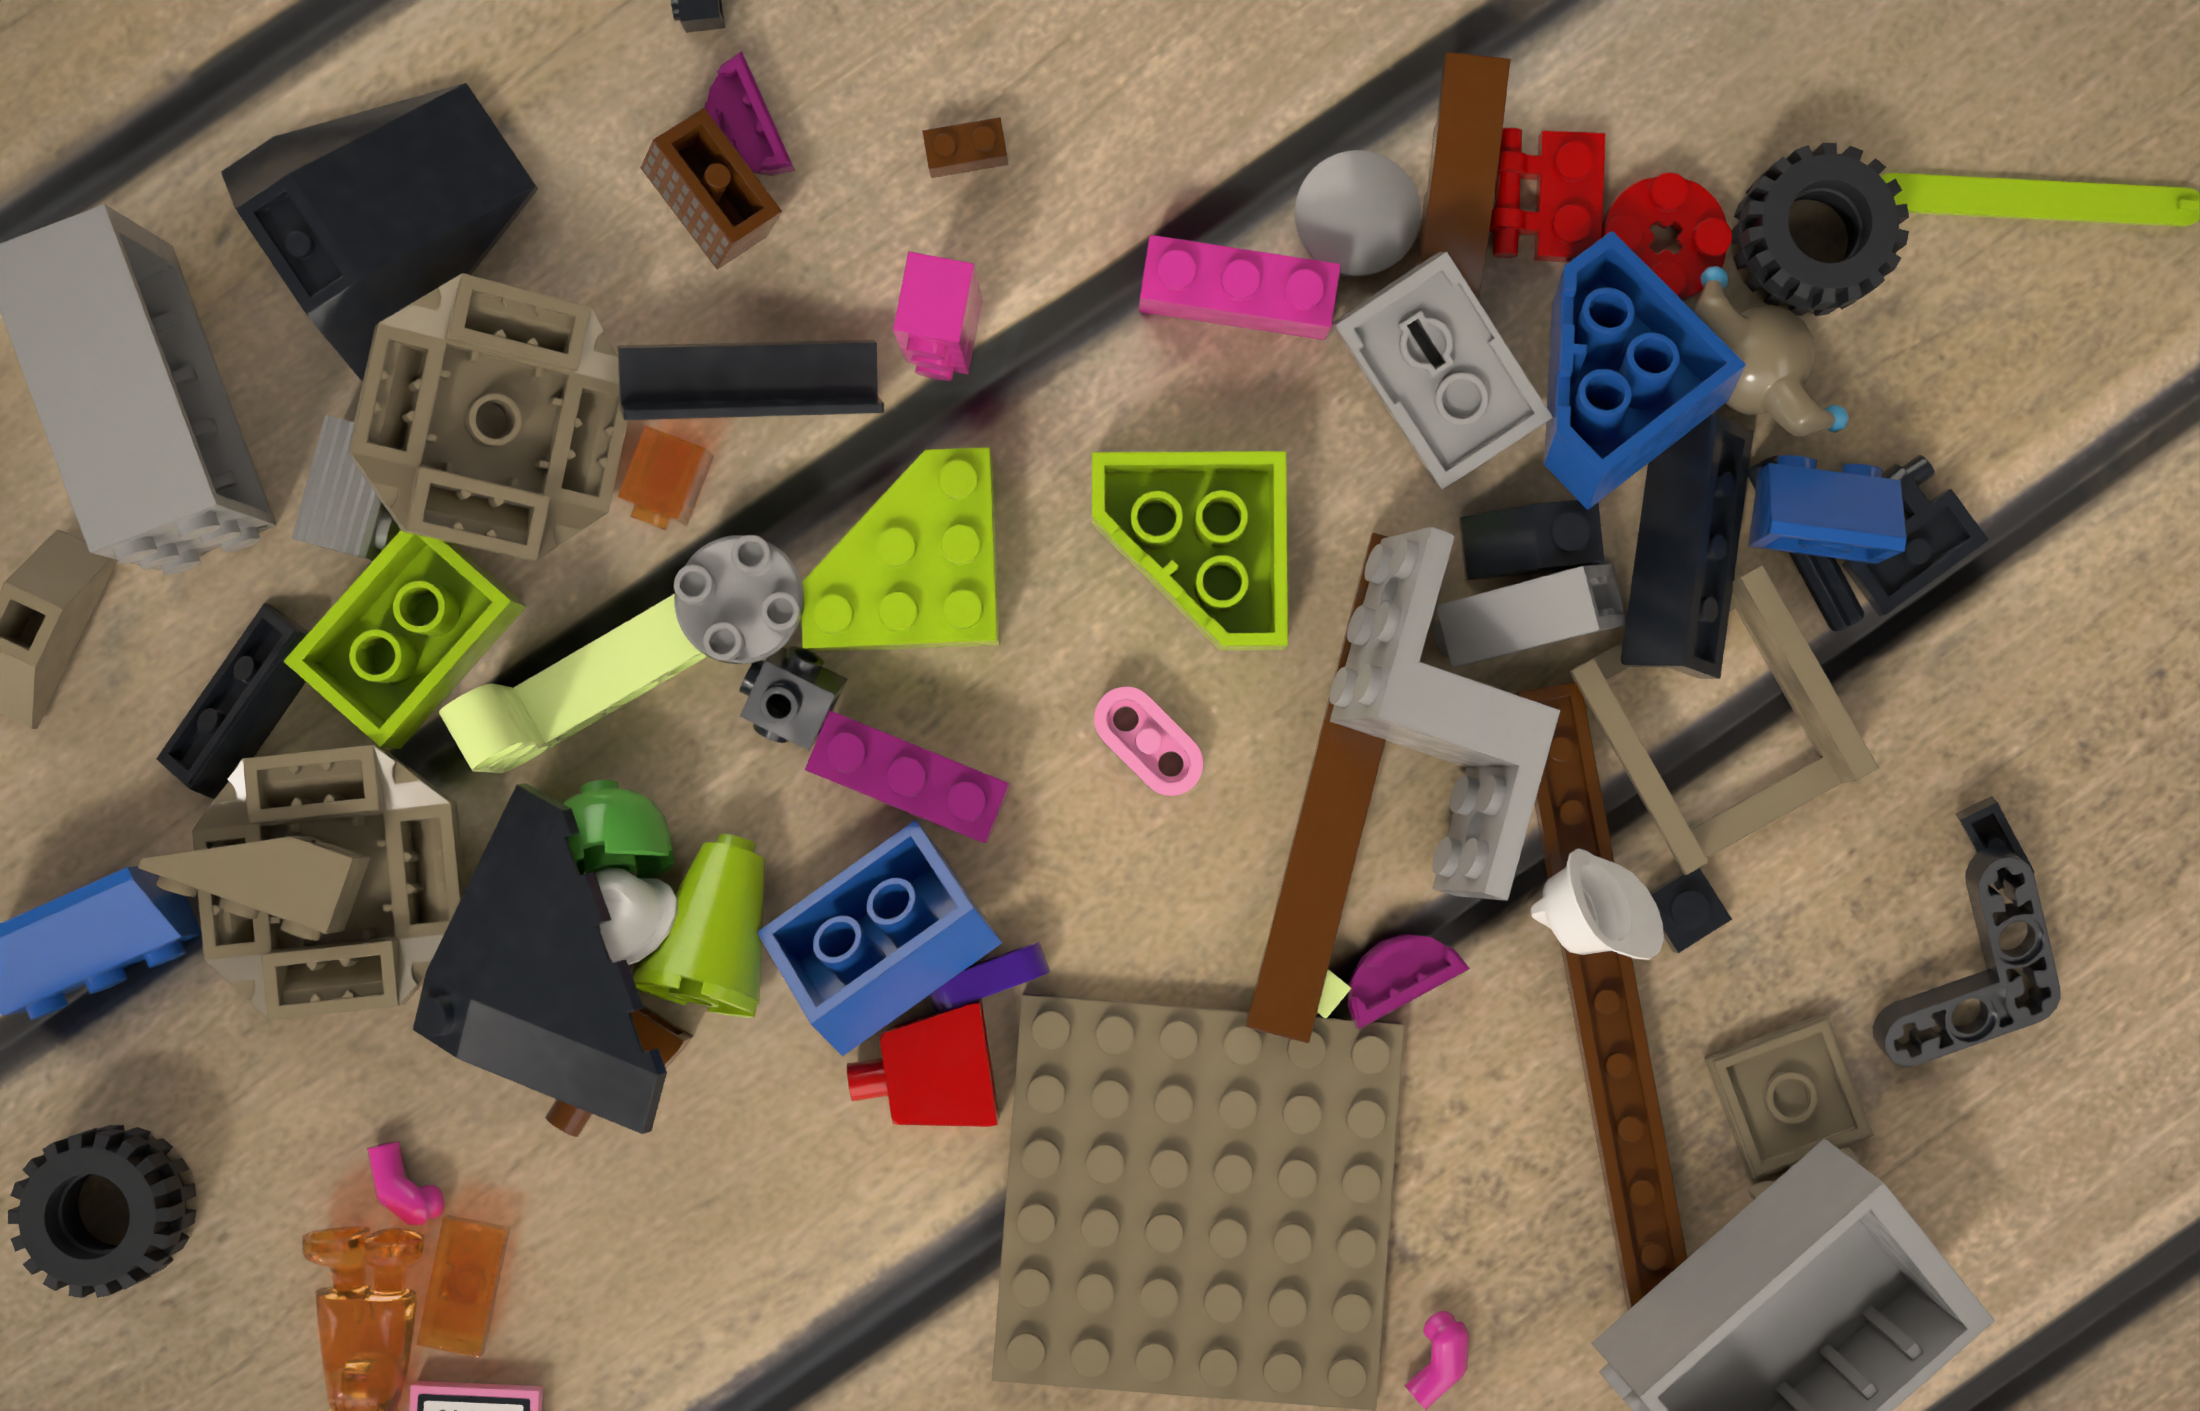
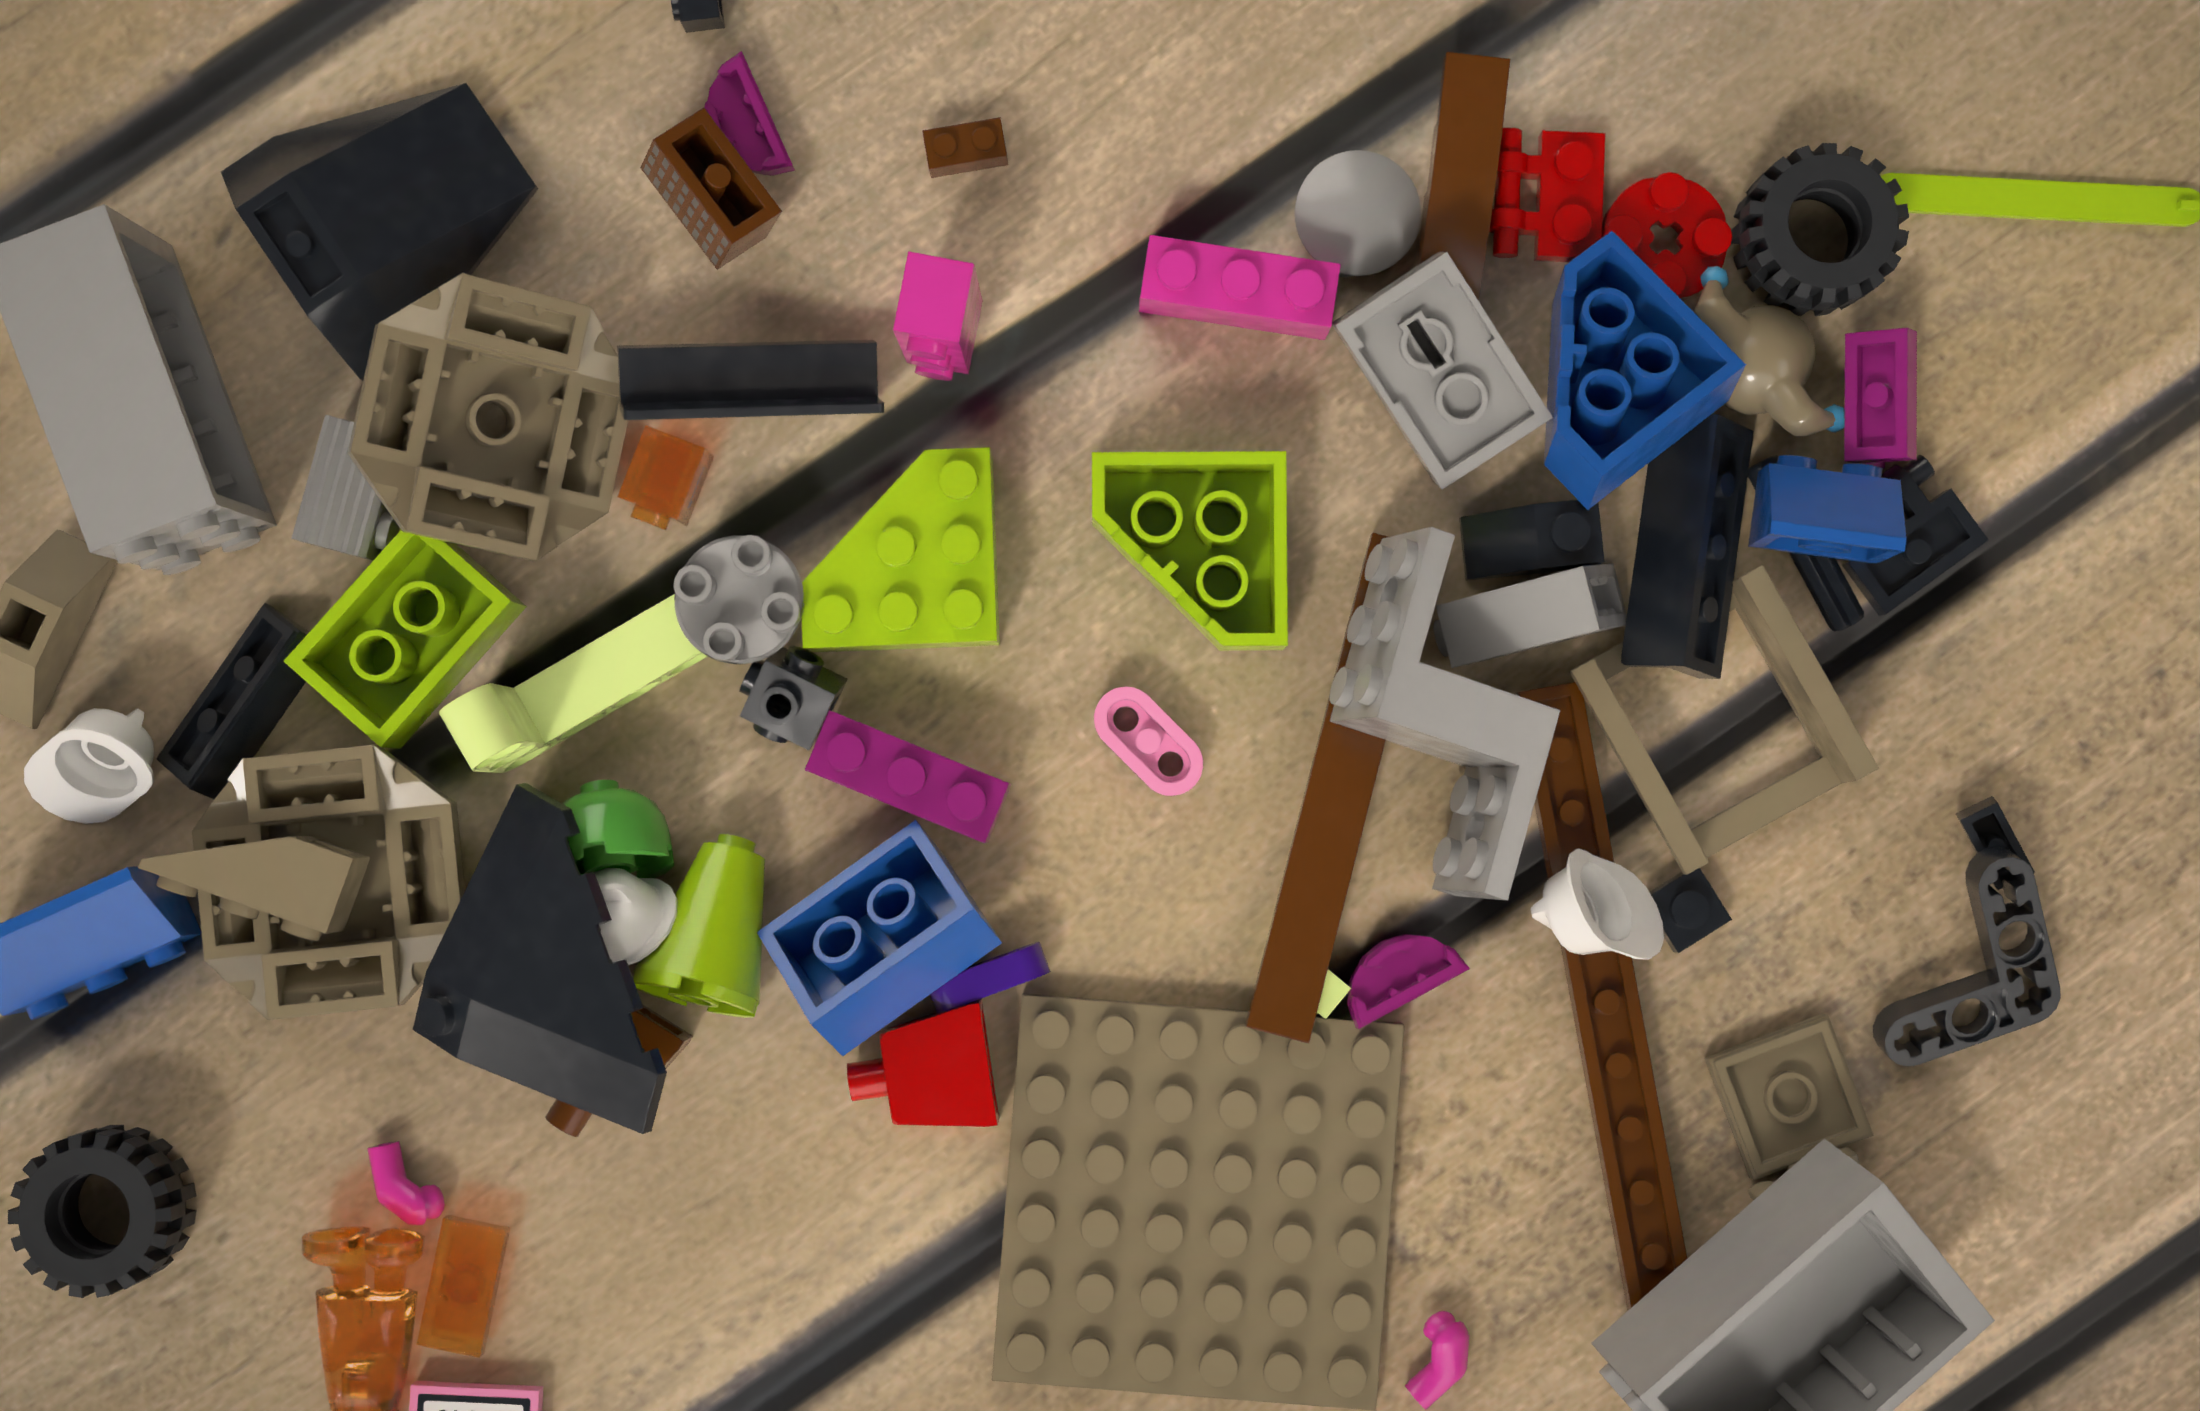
(93, 766): none -> white piece
(1880, 396): none -> magenta panel

